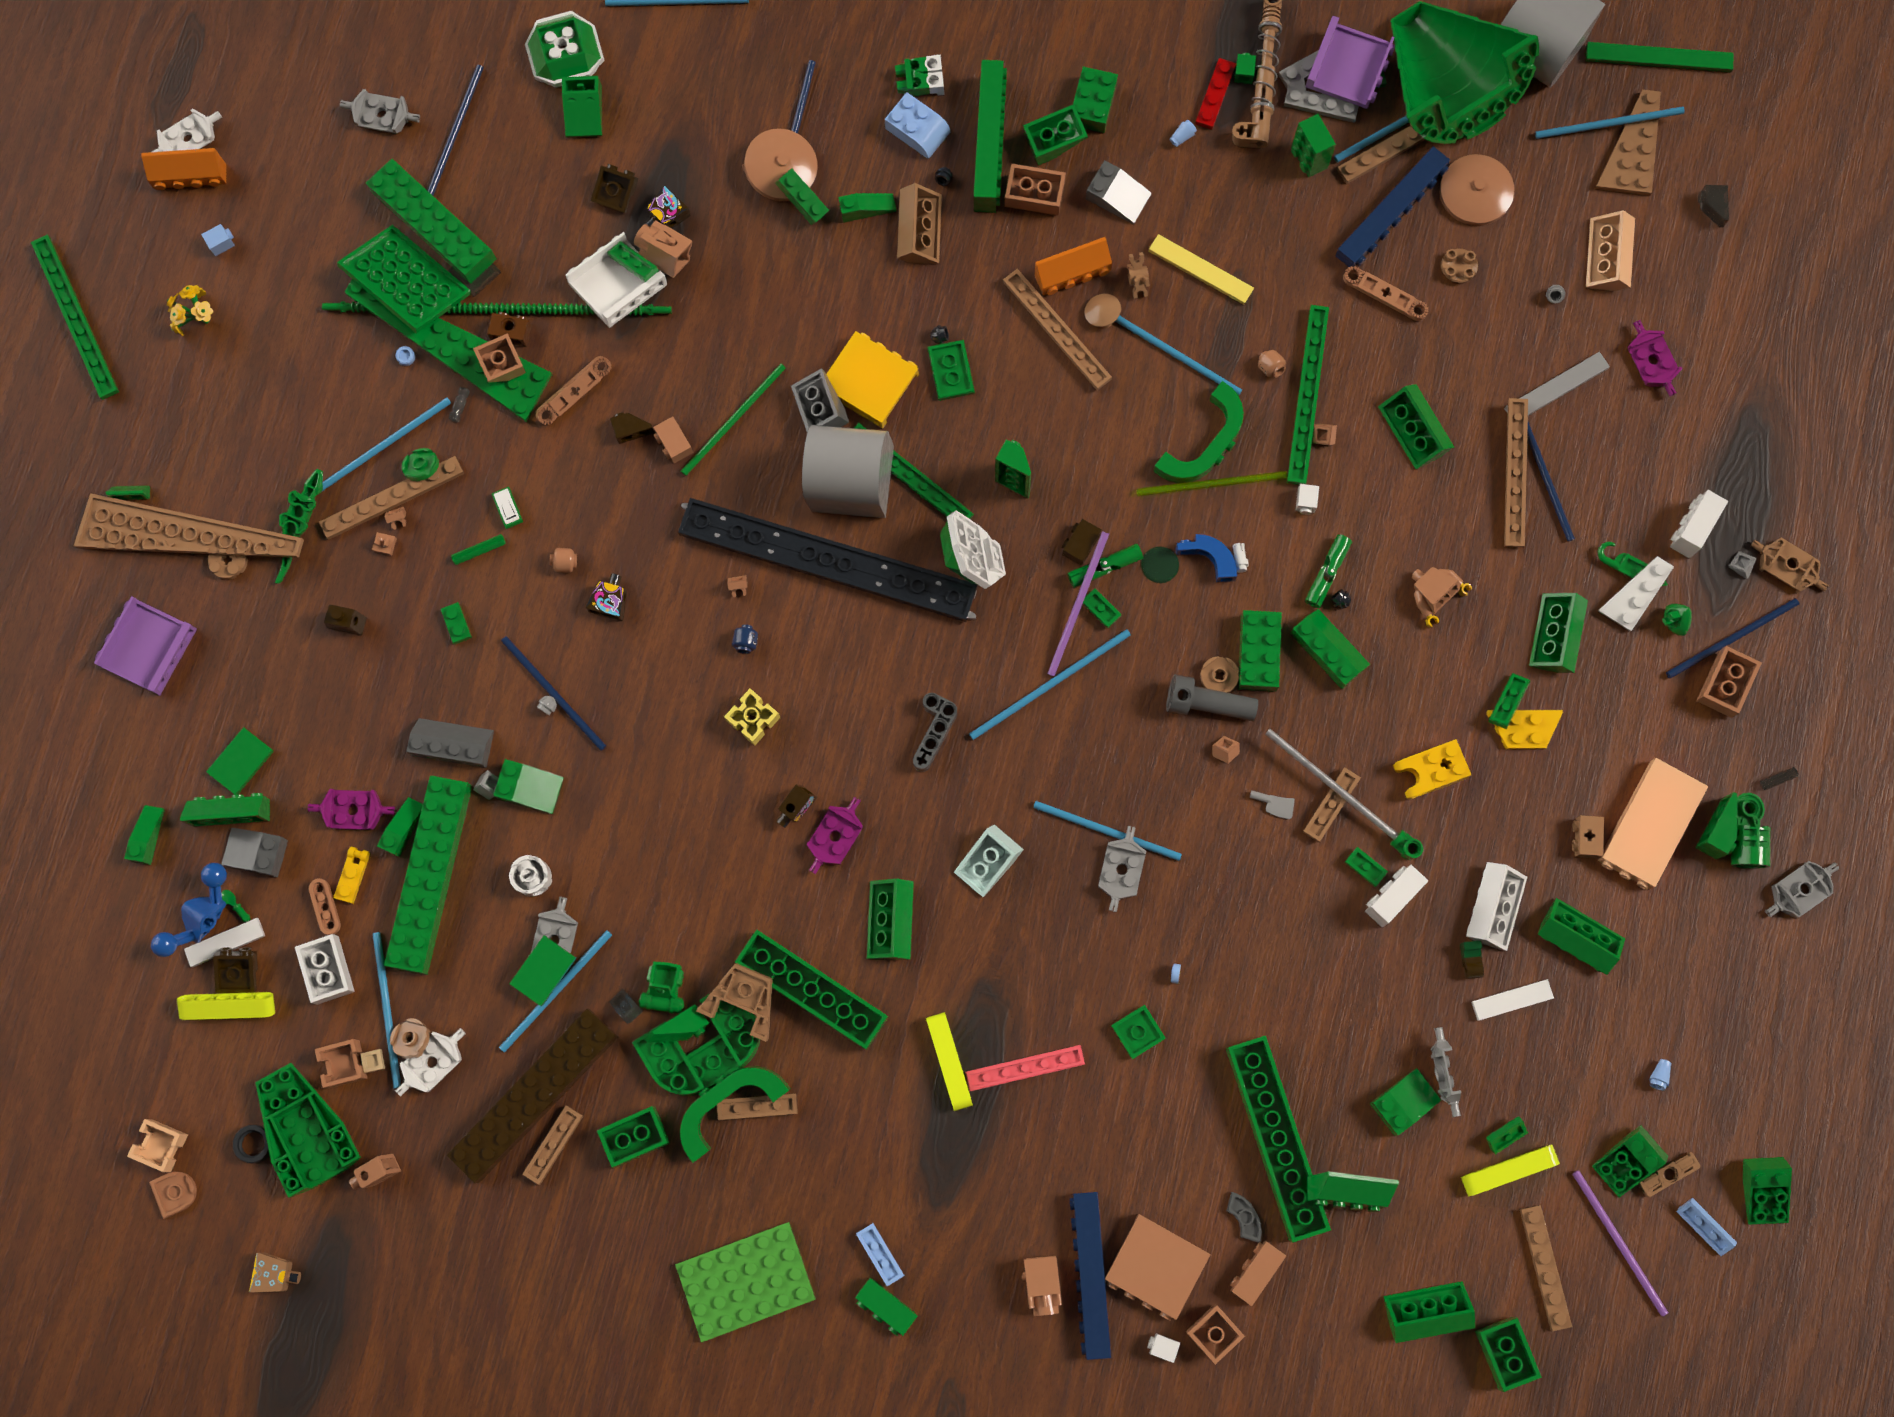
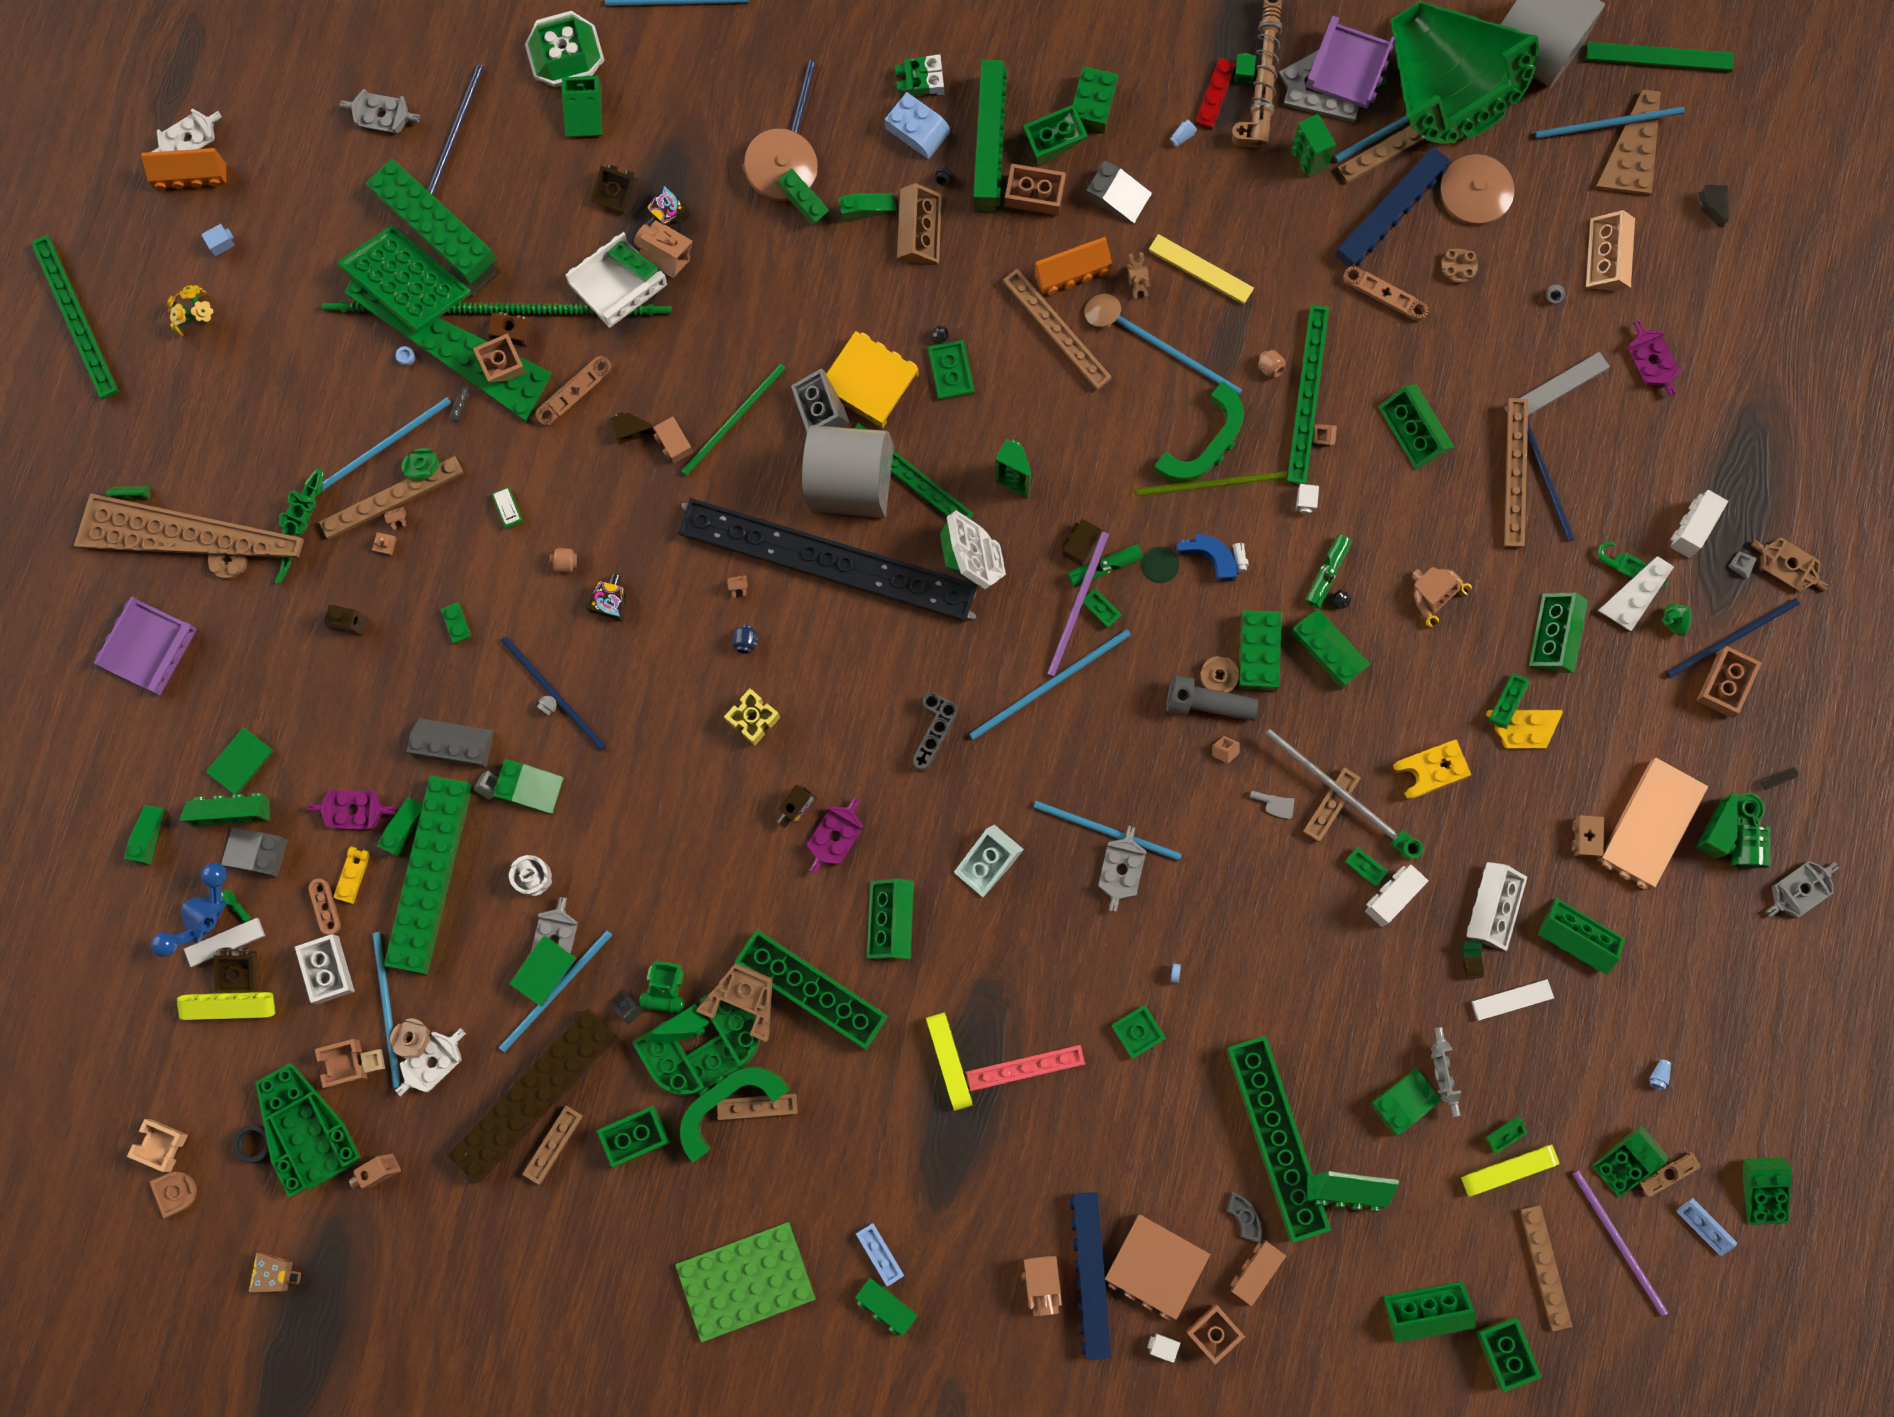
(478, 549): green axle -> none

